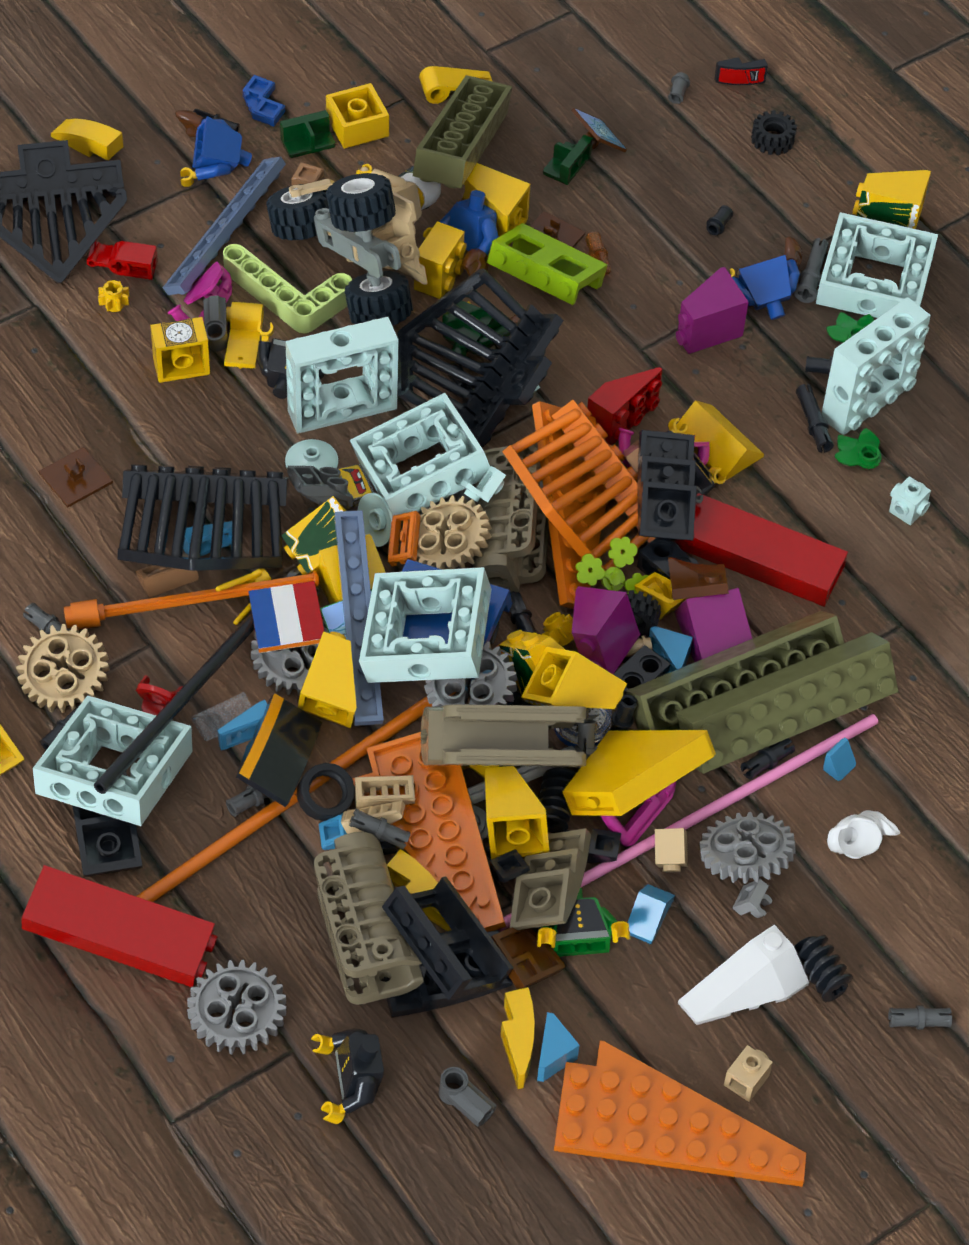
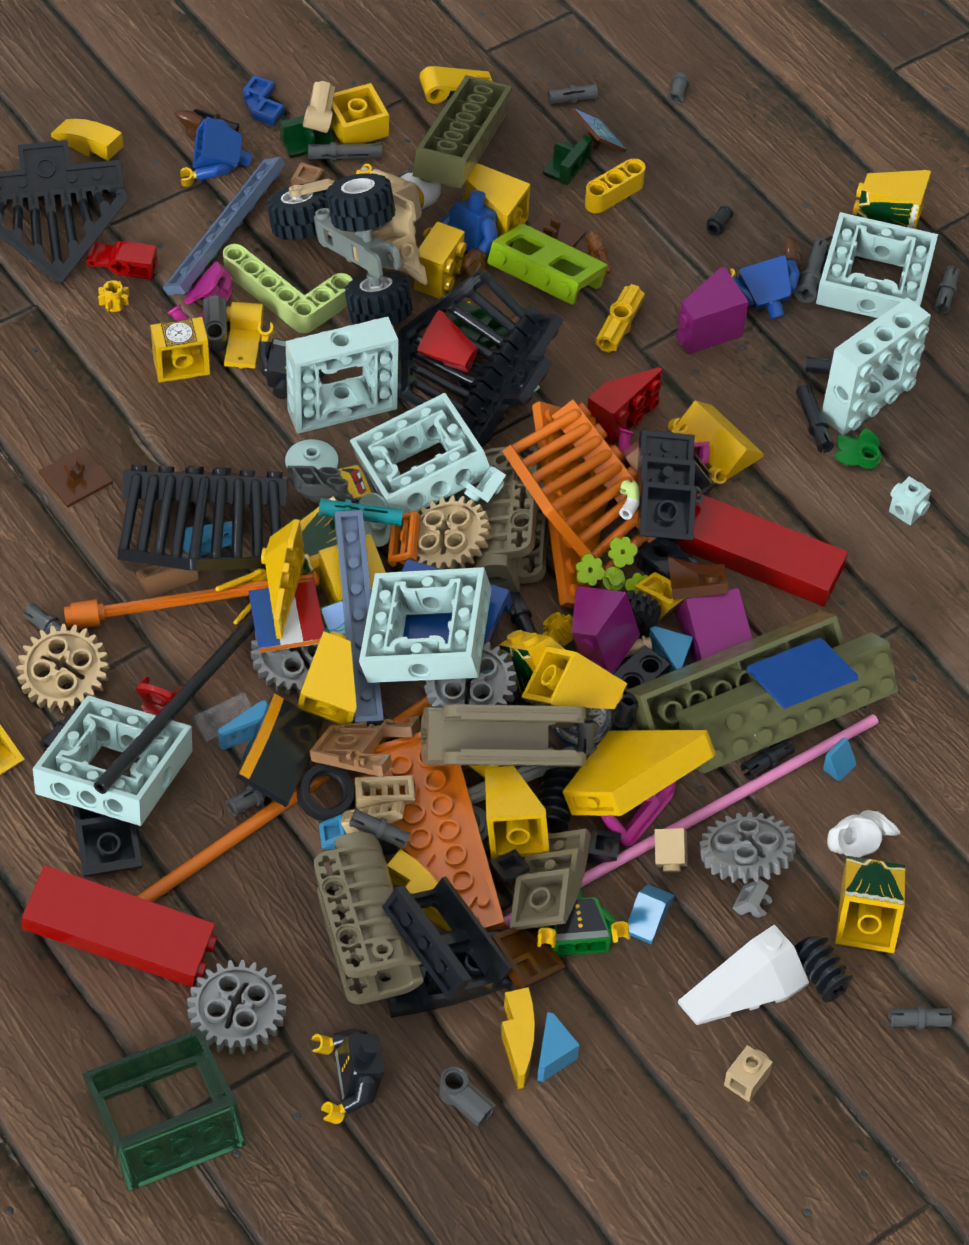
(176, 1141): none -> clear green windscreen
(284, 565): none -> yellow wedge
(319, 113): none -> tan piece
(344, 151): none -> dark grey pin
(352, 745): none -> medium nougat wing
(371, 513): none -> teal pin
(447, 344): none -> red slope
(572, 94): none -> dark grey pin
(615, 185): none -> yellow beam
(620, 318): none -> yellow piece
(630, 489): none -> arm
(648, 1118): orange wing -> none
(738, 73): slope -> none
(776, 123): black tyre -> none
(802, 672): none -> blue piece
(847, 326): green plate -> none
(870, 904): none -> yellow slope
(947, 290): none -> dark grey pin

